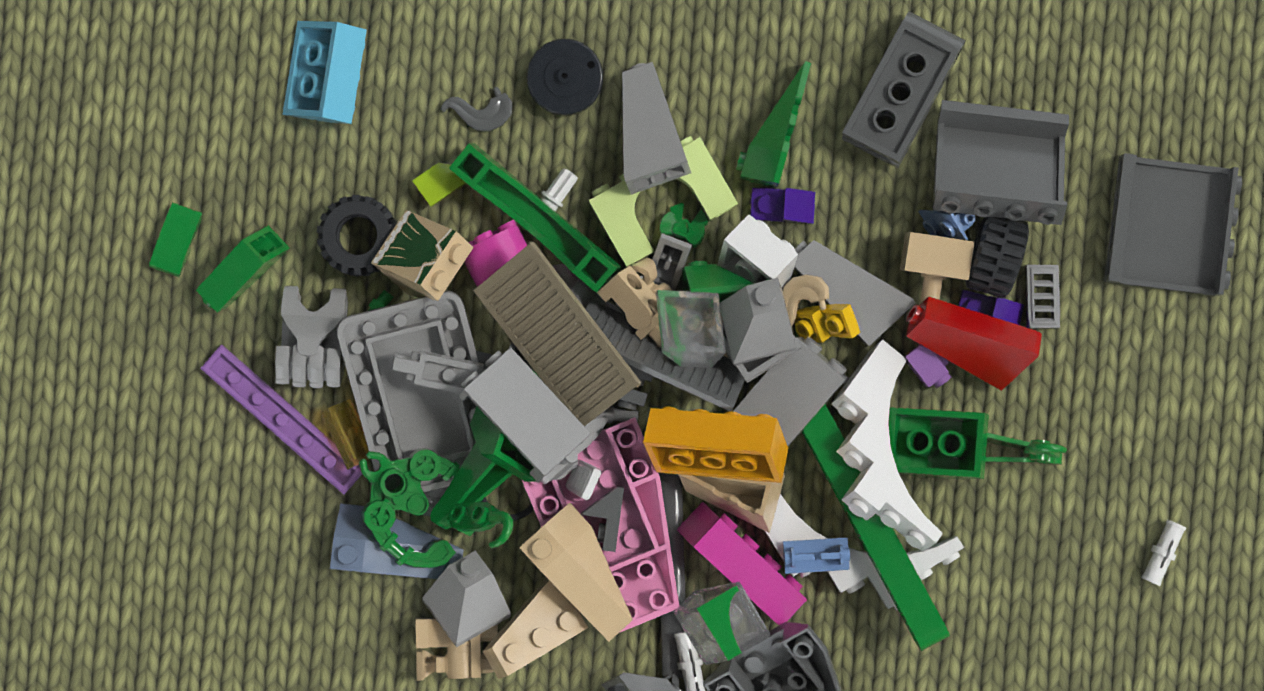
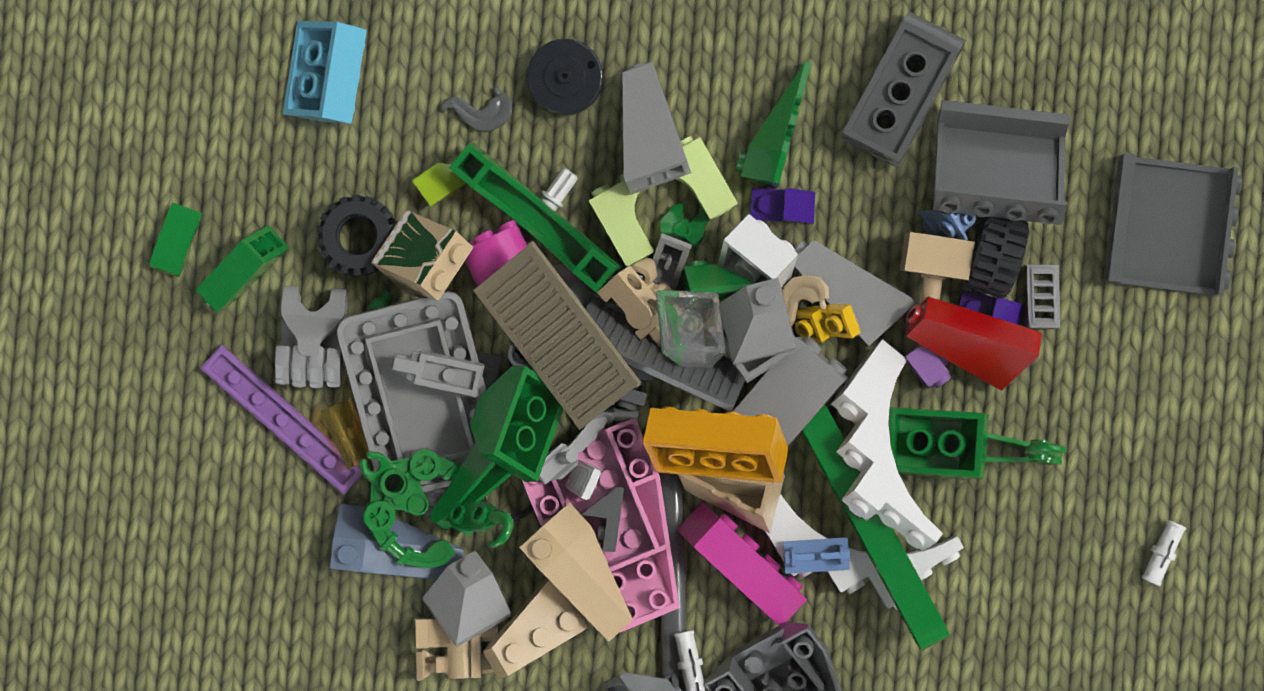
(525, 411): light grey panel -> none
(721, 622): clear slope -> none

